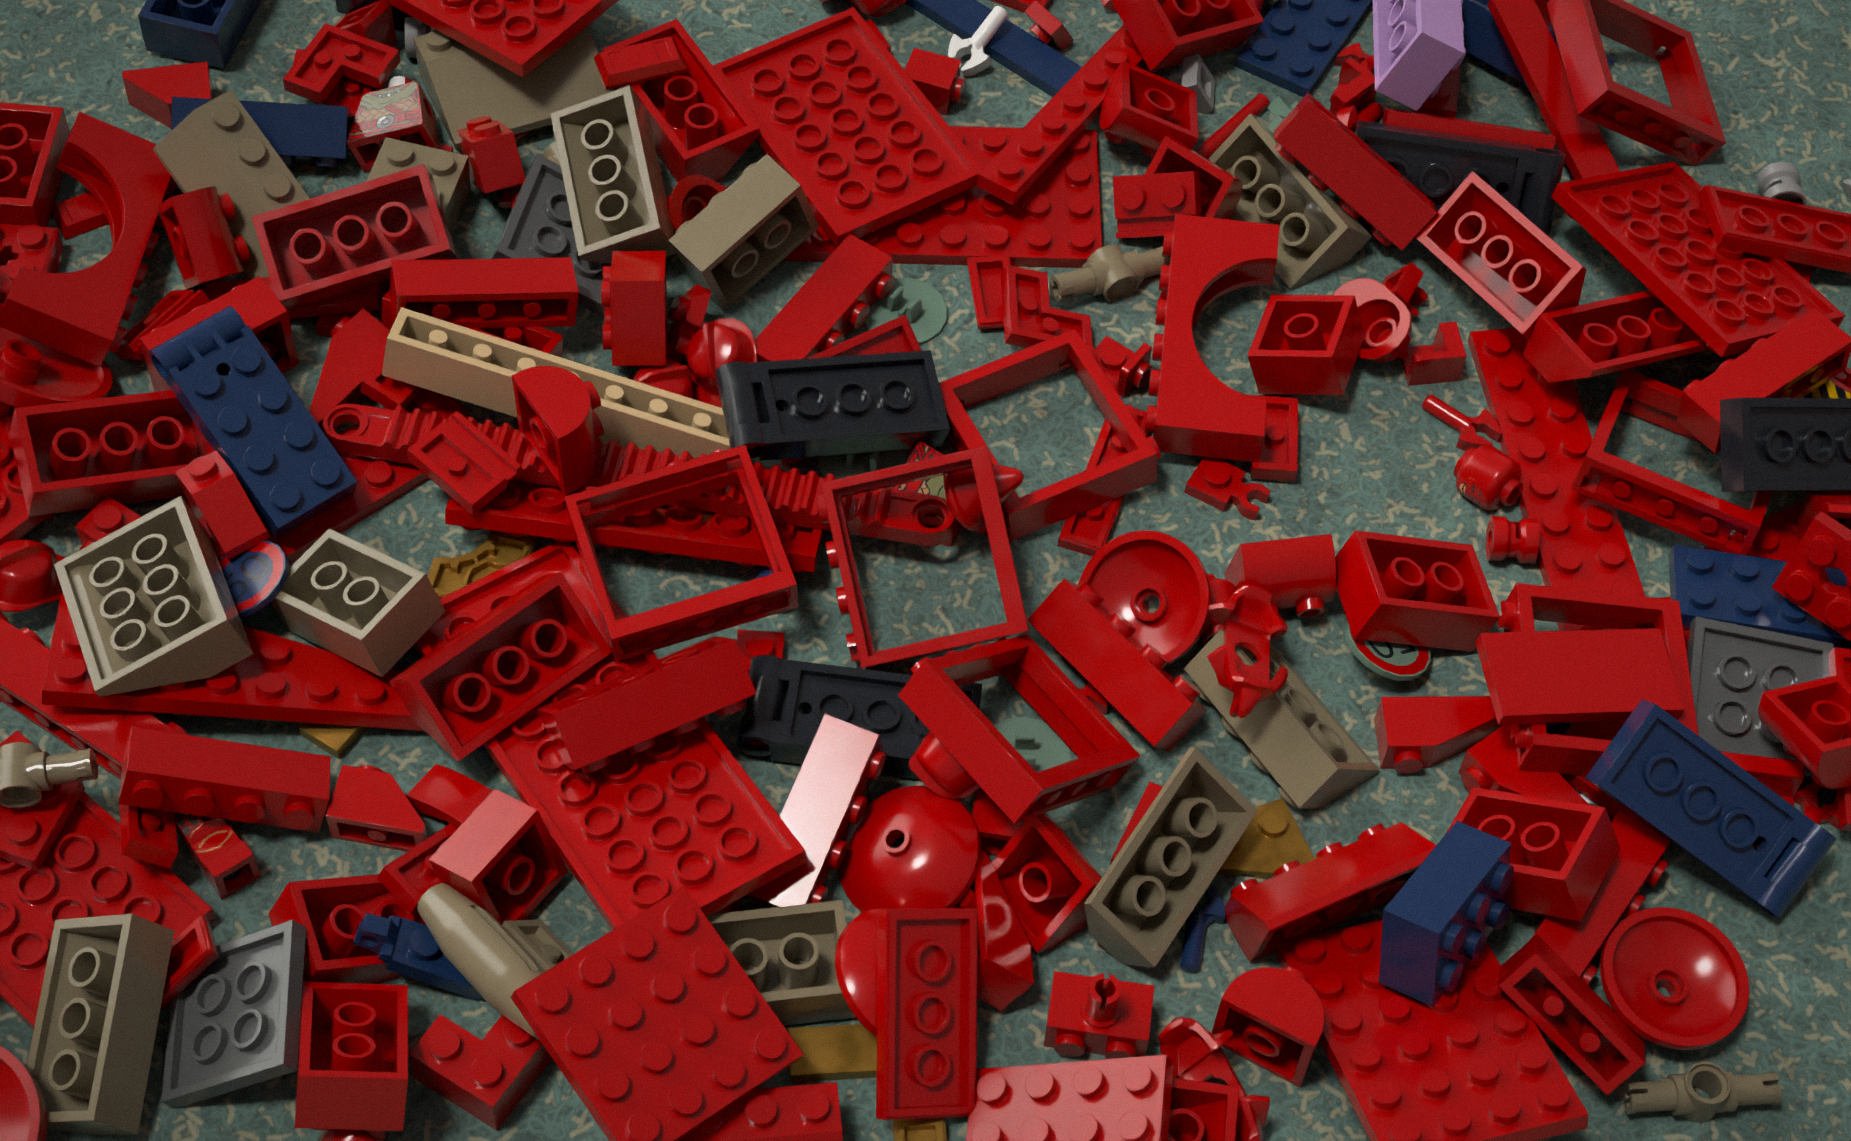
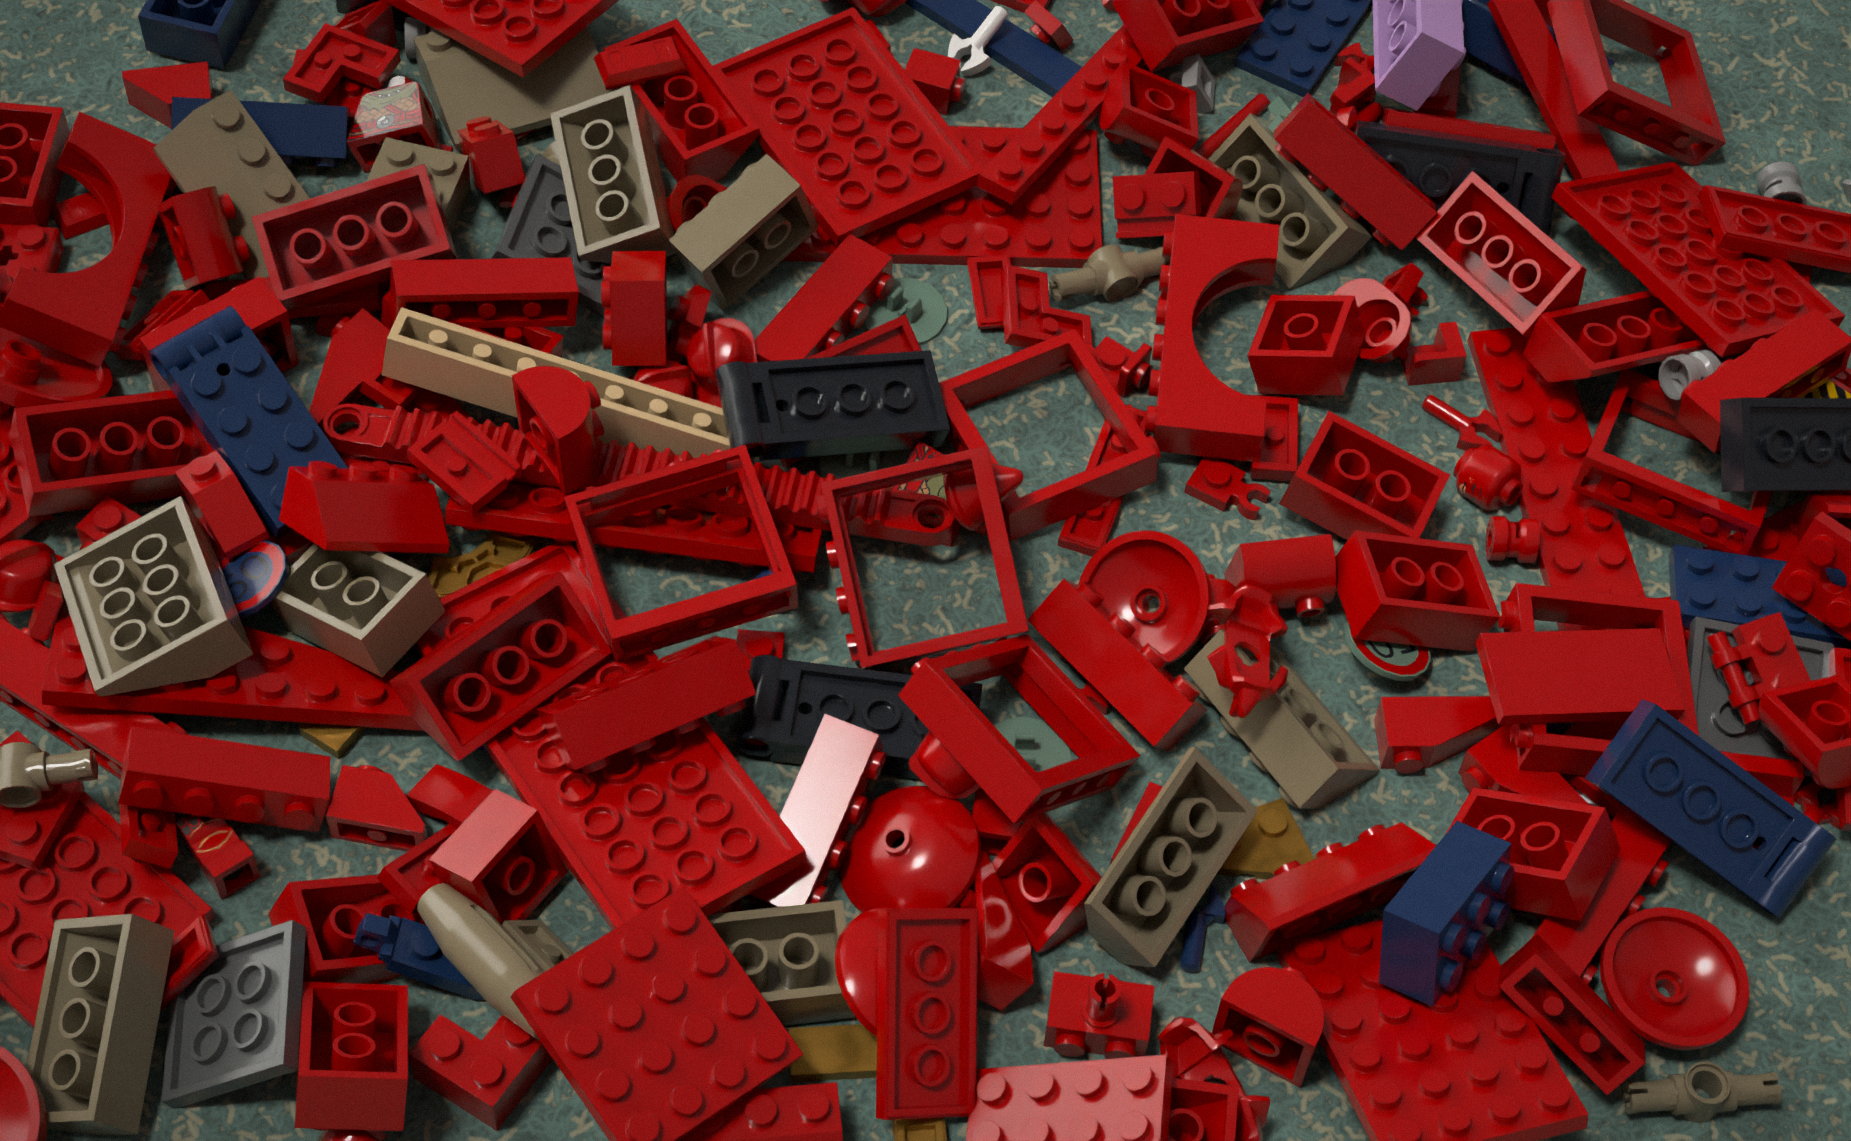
(45, 611): none -> red tile
(364, 508): none -> red slope
(1362, 483): none -> red brick
(1680, 370): none -> light grey wheel
(1769, 657): none -> red plate

